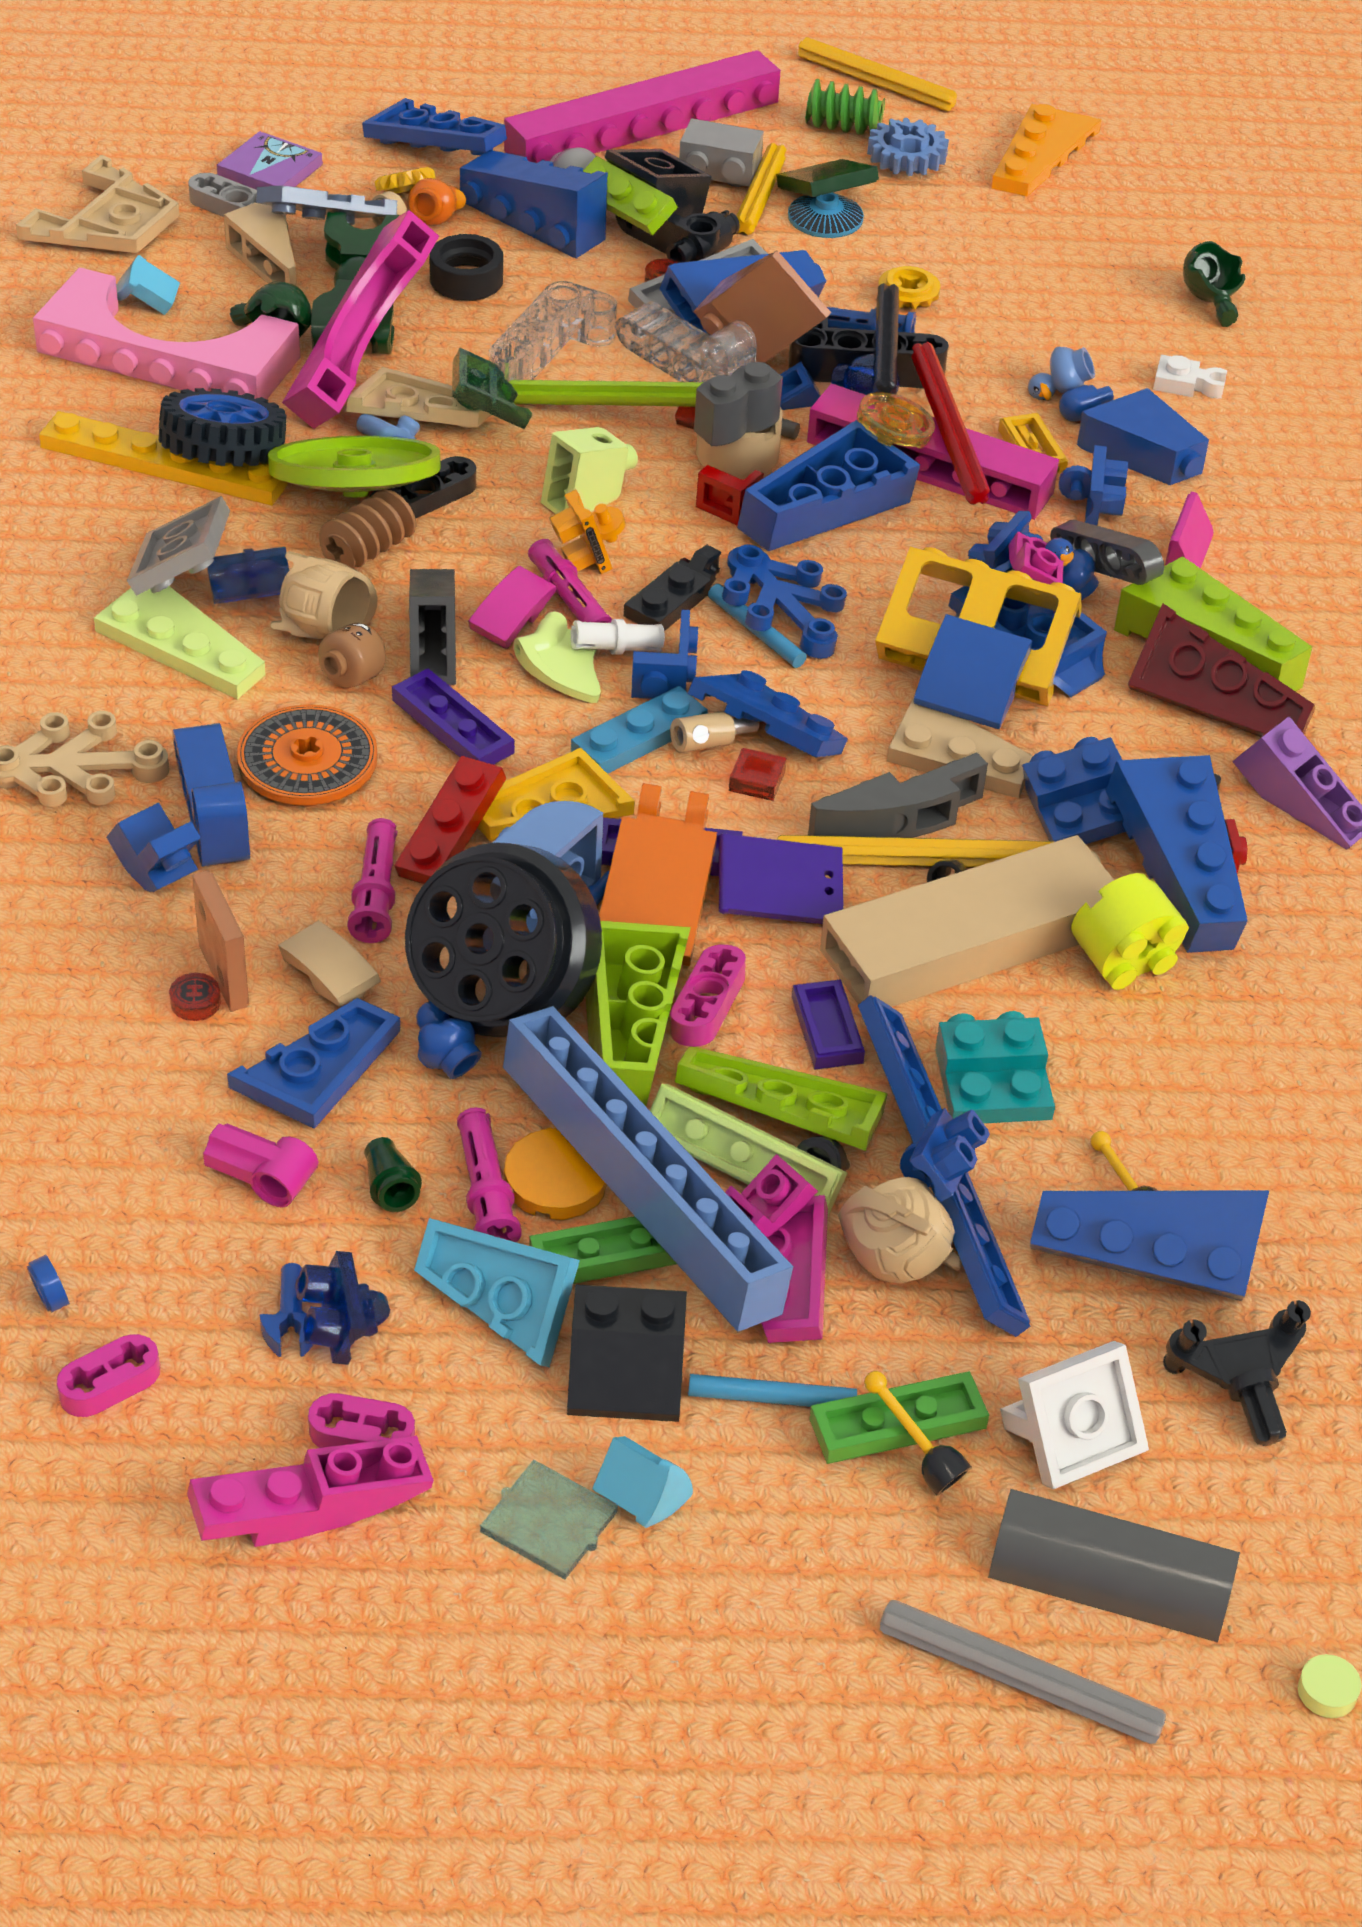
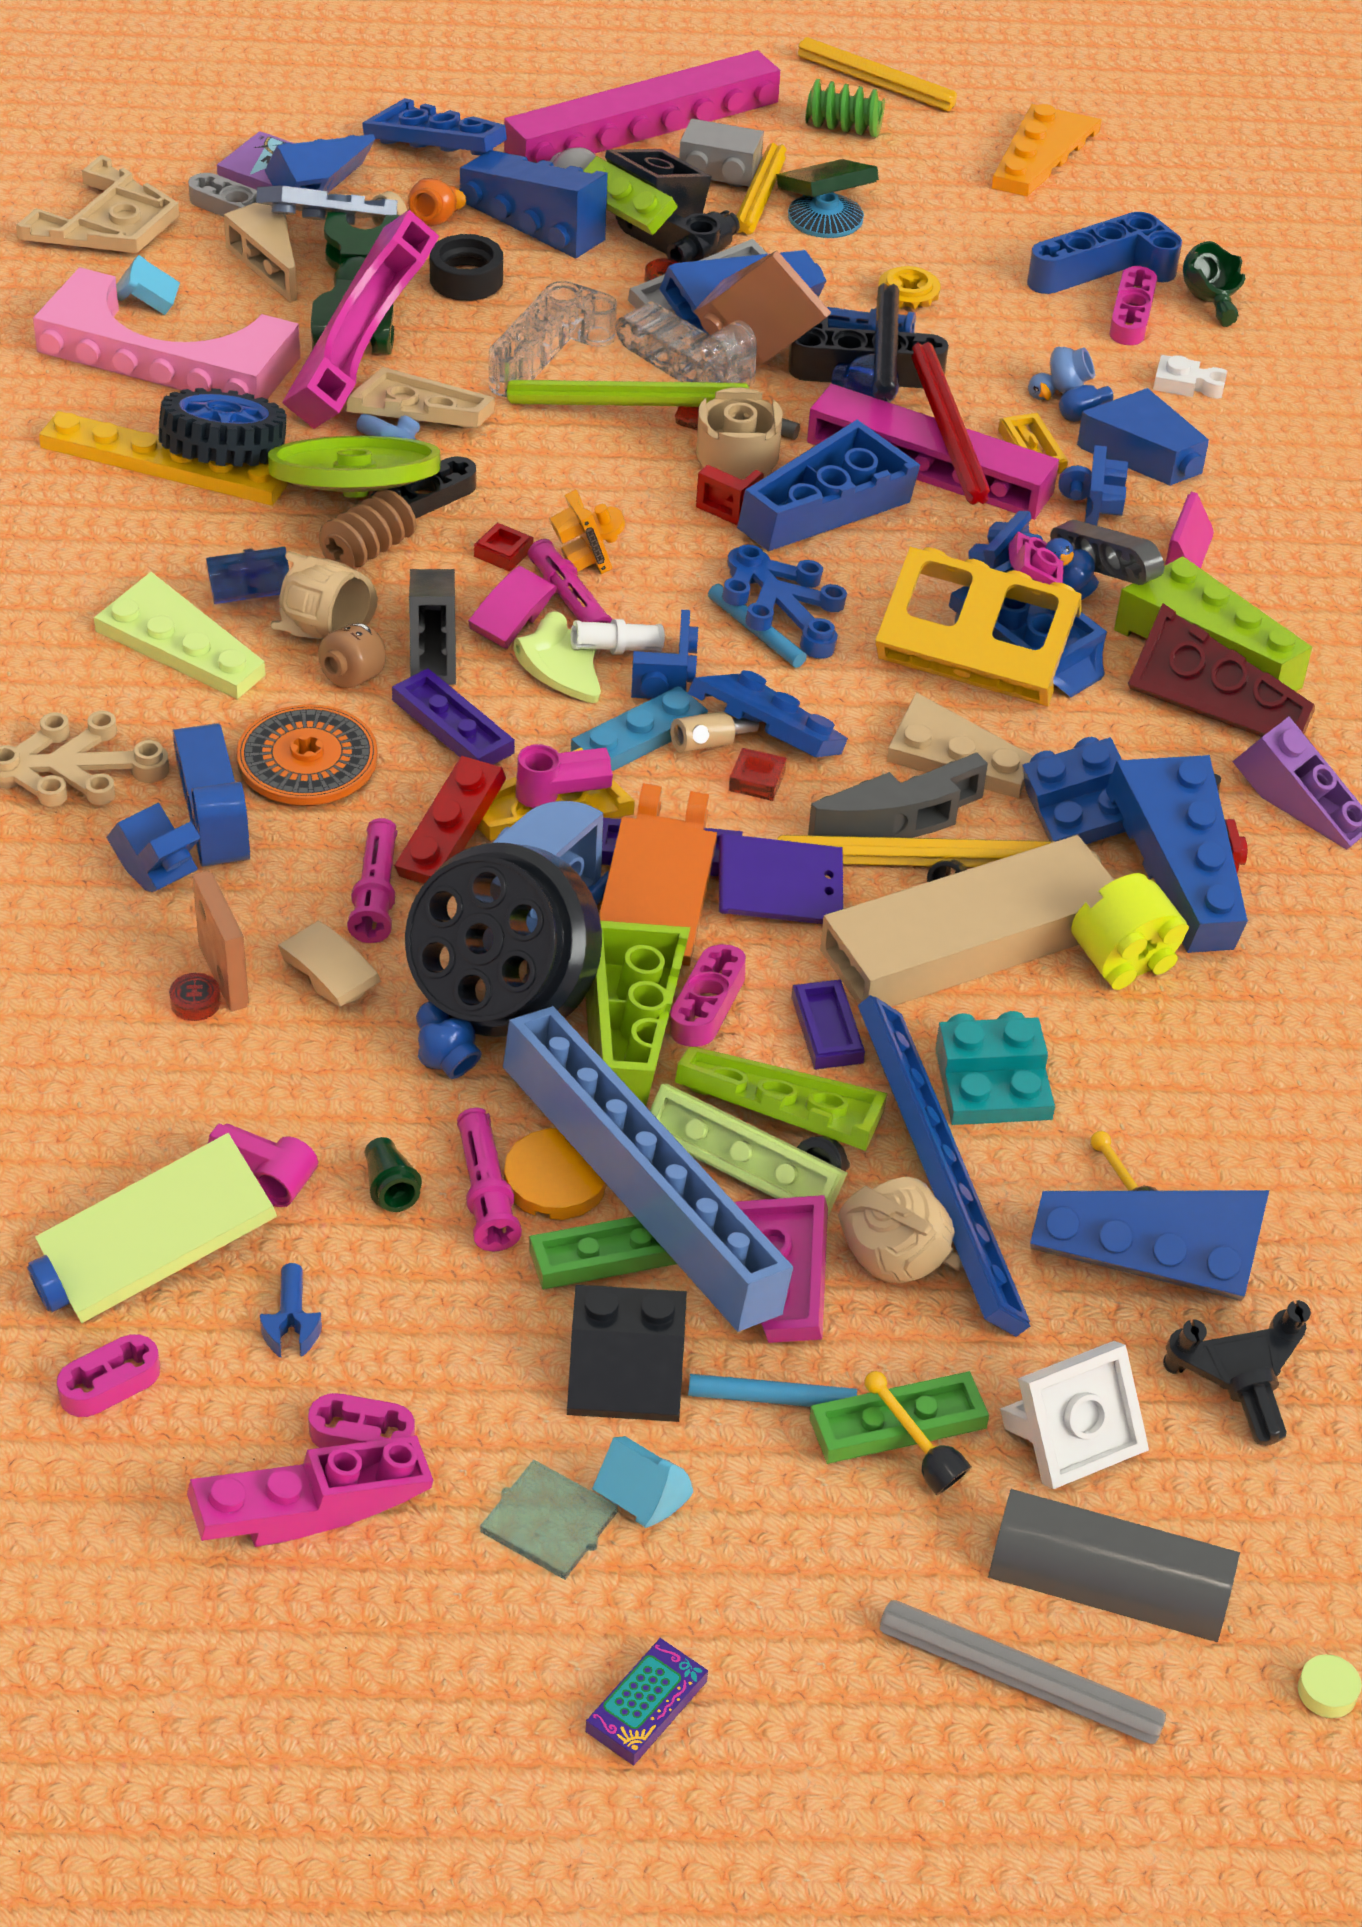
(156, 1227): none -> yellowish green tile
(178, 547): light grey plate -> none
(278, 301): dark green hair -> none
(317, 163): none -> blue slope
(321, 1066): blue wing -> none
(347, 1307): clear blue hips -> none
(403, 181): yellow gear -> none
(483, 387): clear green wing -> none
(503, 546): none -> red tile
(503, 1282): medium azure wing -> none
(546, 773): none -> dark pink piece
(590, 463): yellowish green torso -> none
(646, 1701): none -> tile
(675, 589): black hinge -> none
(738, 403): dark grey brick -> none
(773, 1196): dark pink slope -> none
(798, 388): blue slope -> none
(895, 420): clear yellow wheel -> none
(907, 146): medium blue gear -> none
(945, 1151): blue hips -> none
(972, 671): blue slope -> none
(1104, 250): none -> blue beam
(1128, 296): none -> dark pink beam

